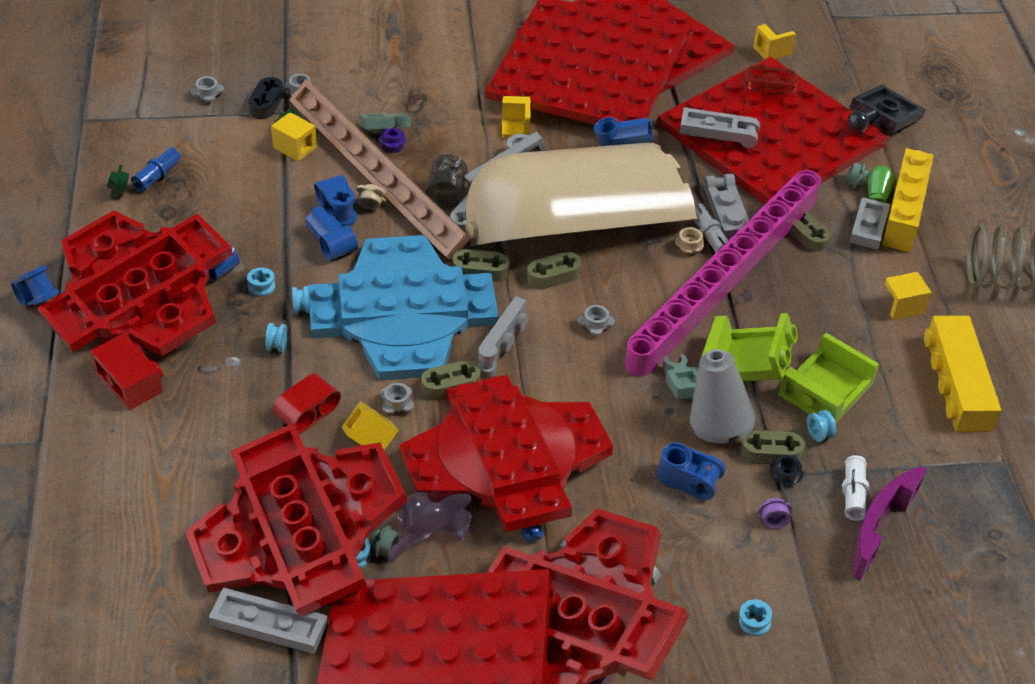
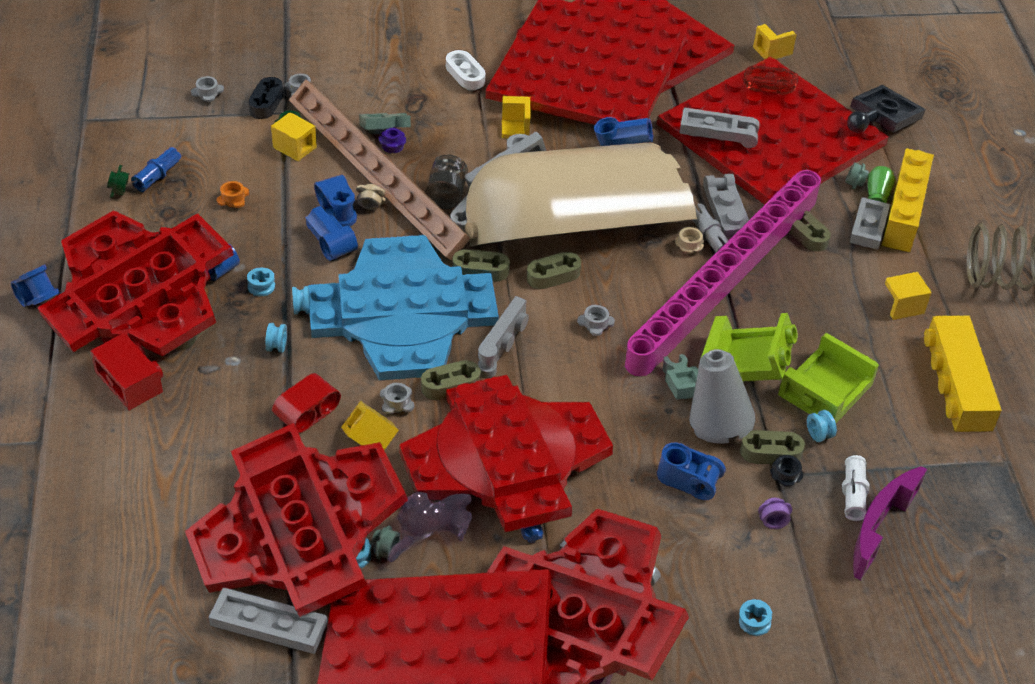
(232, 194): none -> orange plate
(465, 70): none -> white plate

